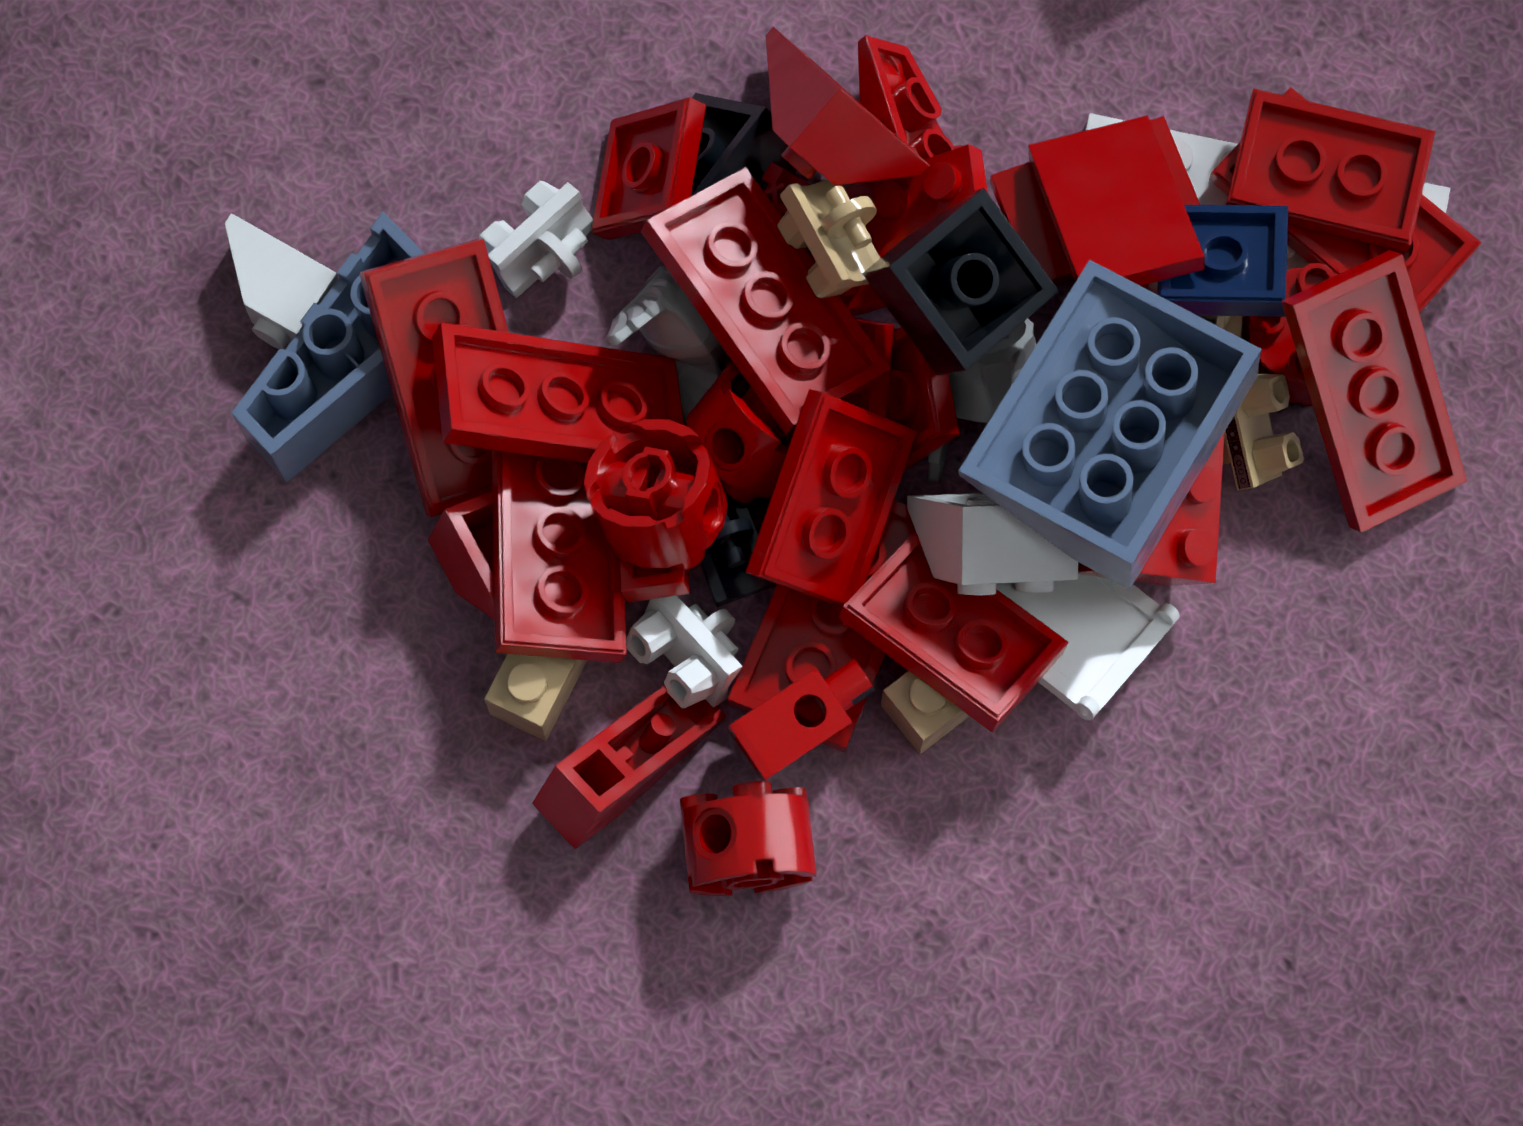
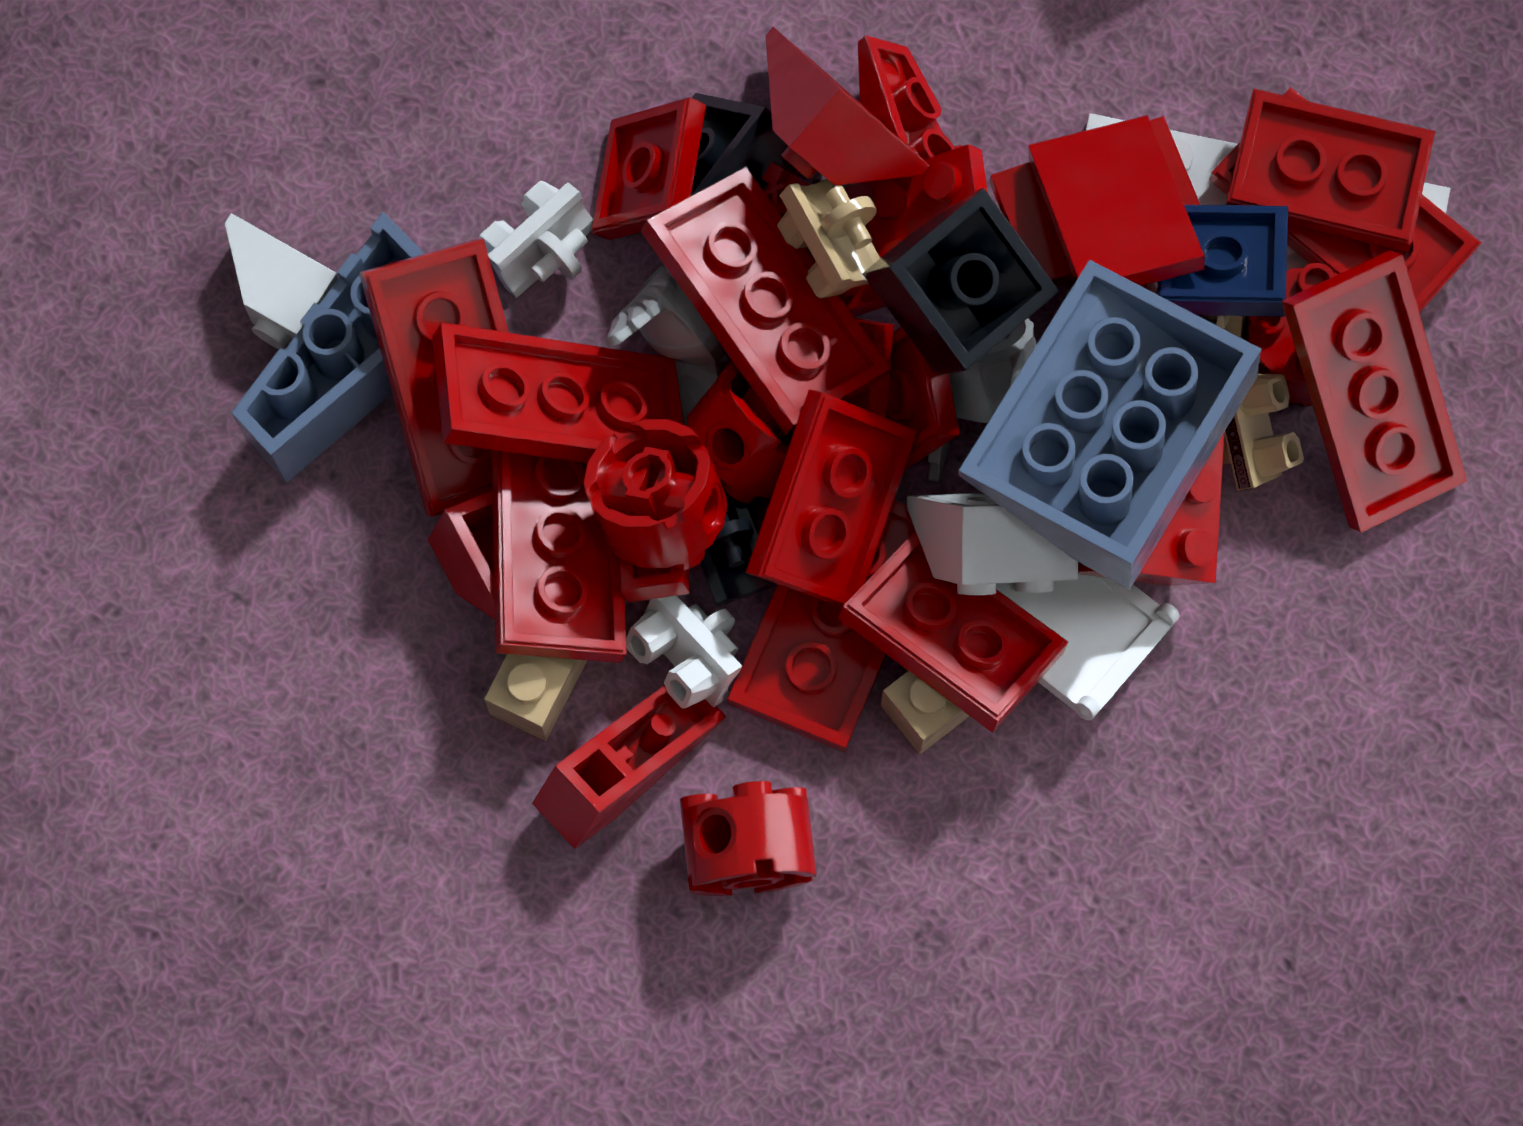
(771, 732): red torso -> none

